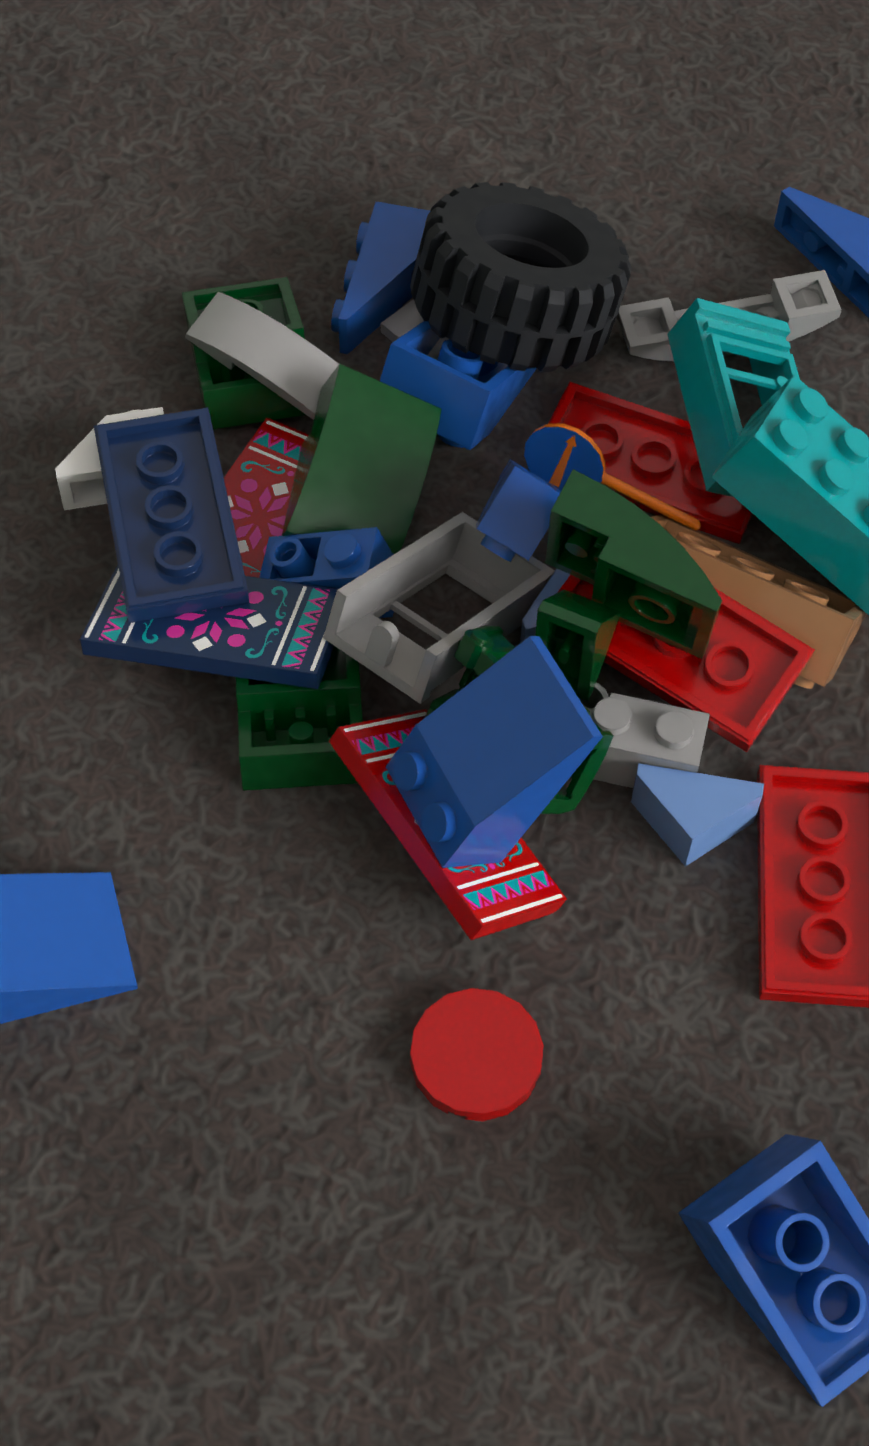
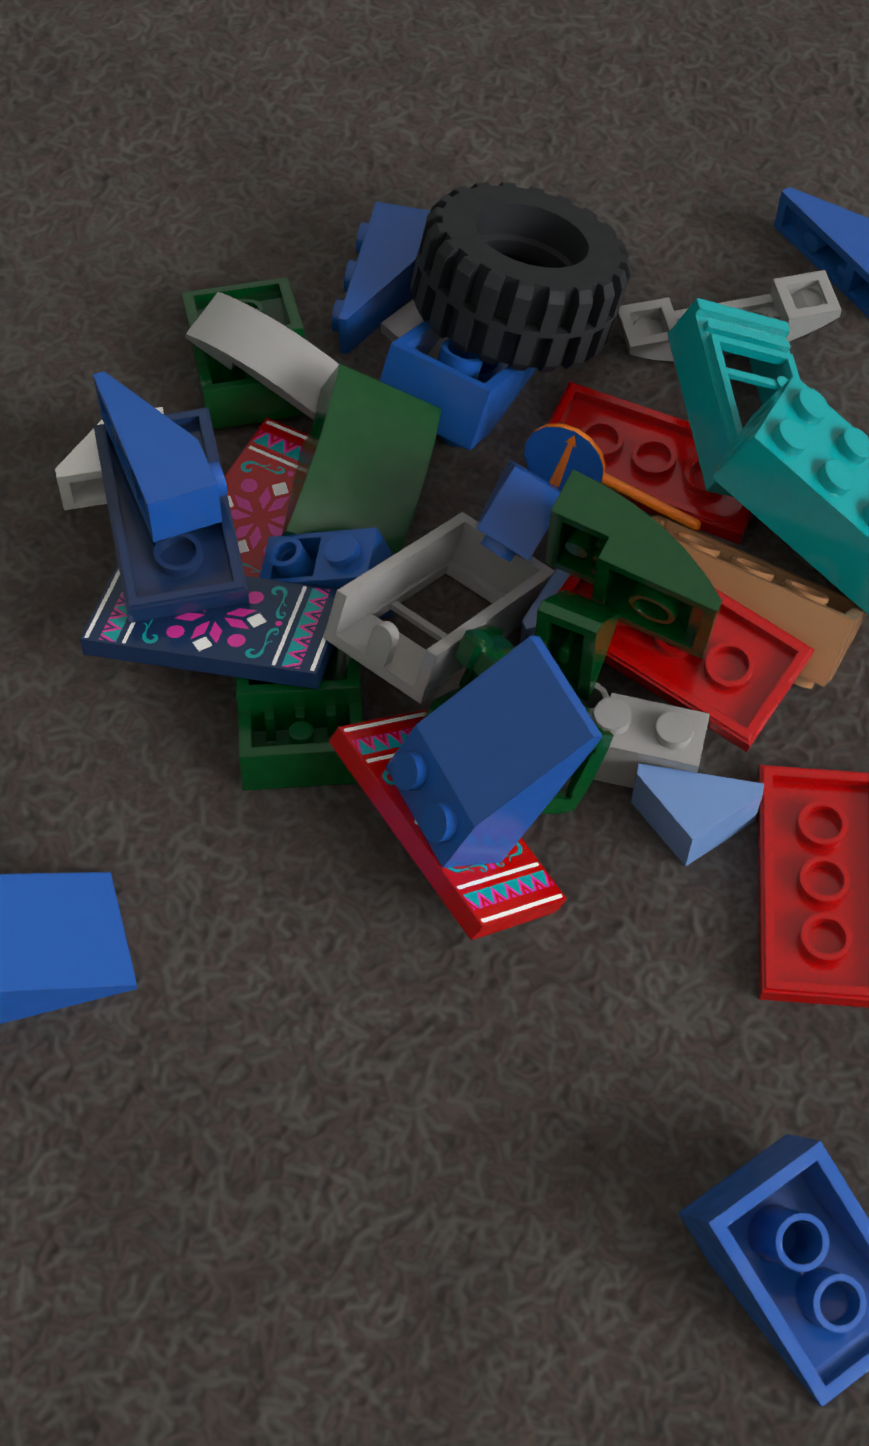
(161, 462): none -> blue slope
(476, 1054): red tile -> none

